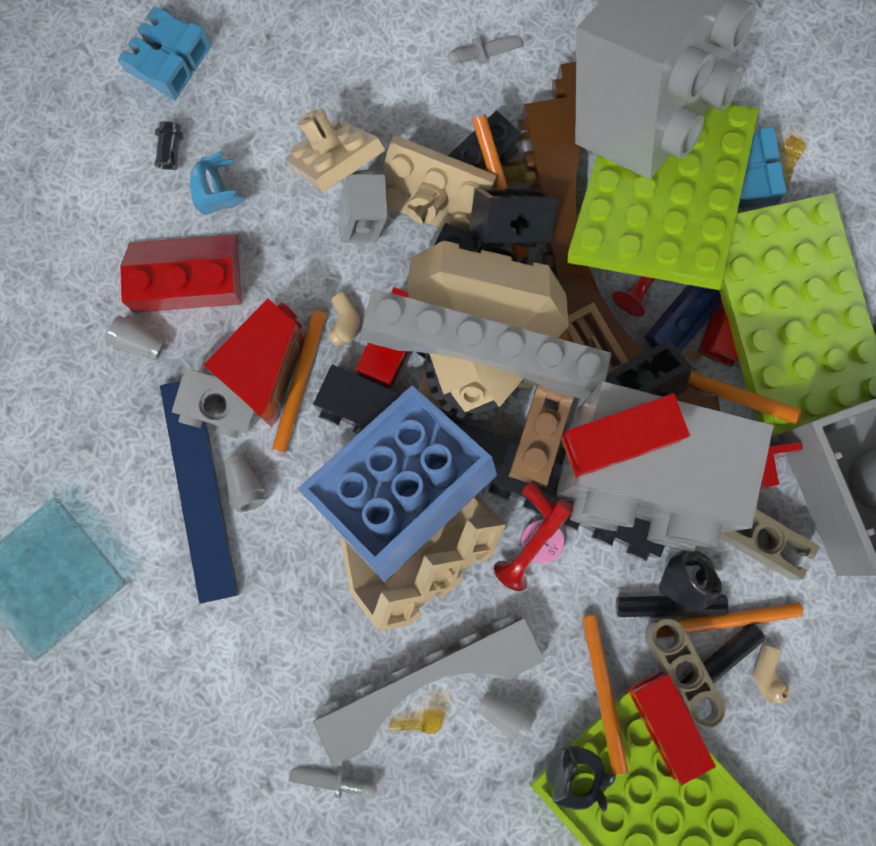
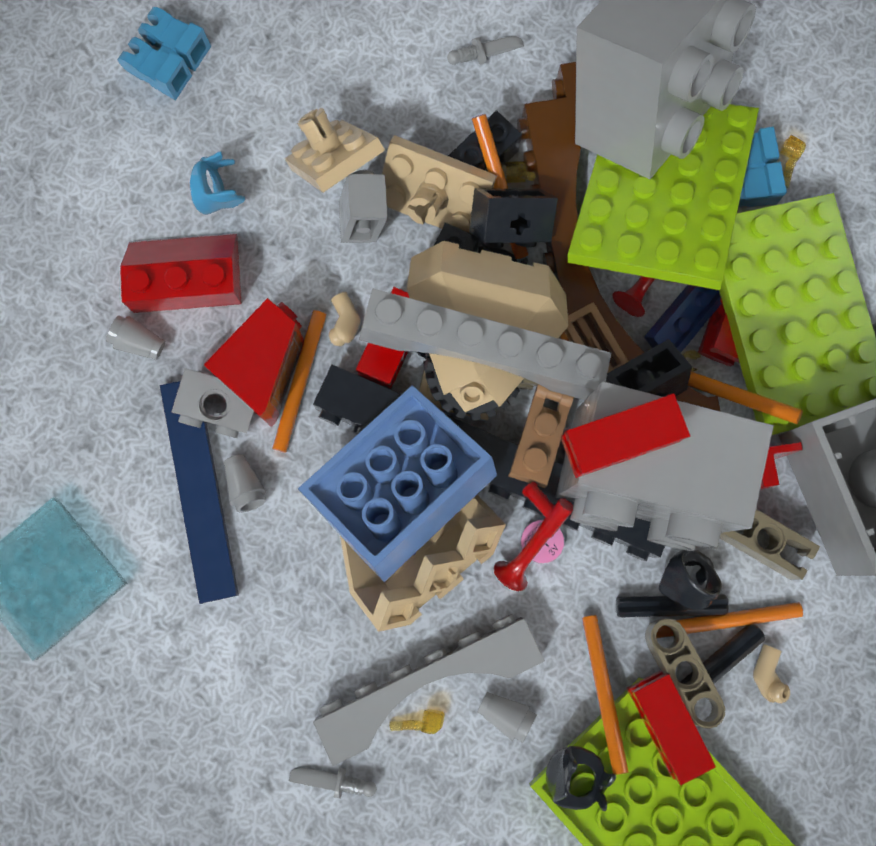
(168, 145): black pin -> none

